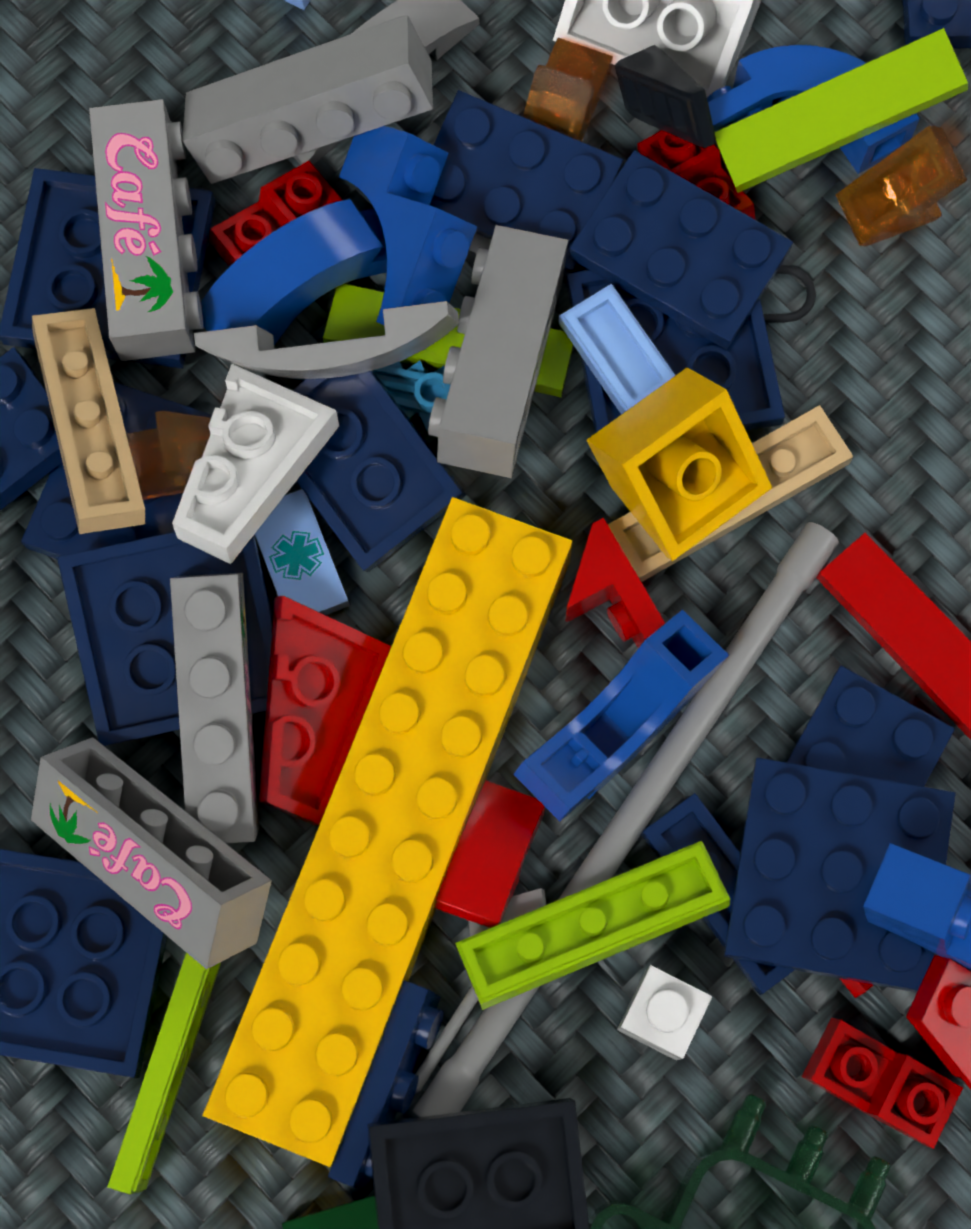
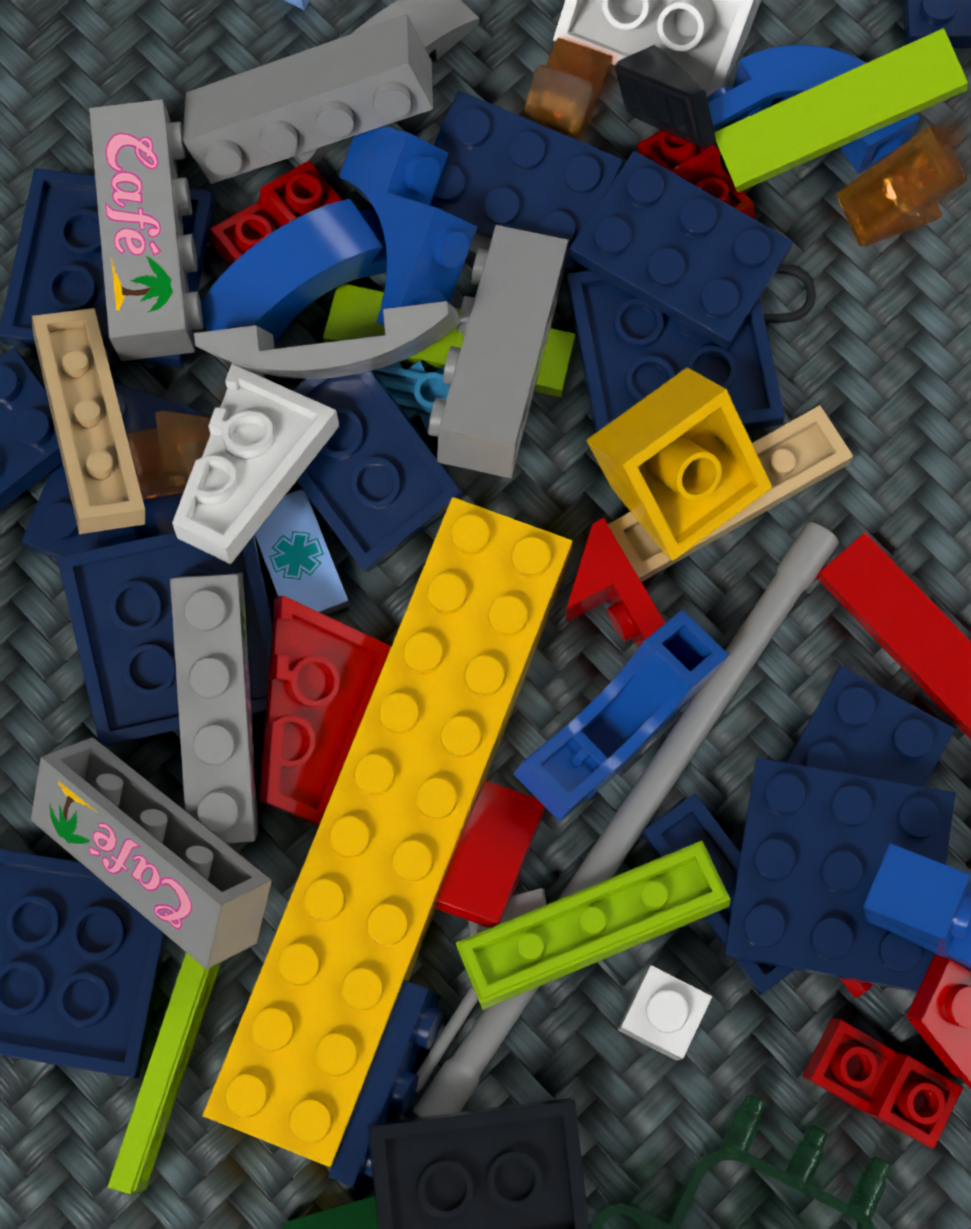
(615, 348): light blue tile -> none

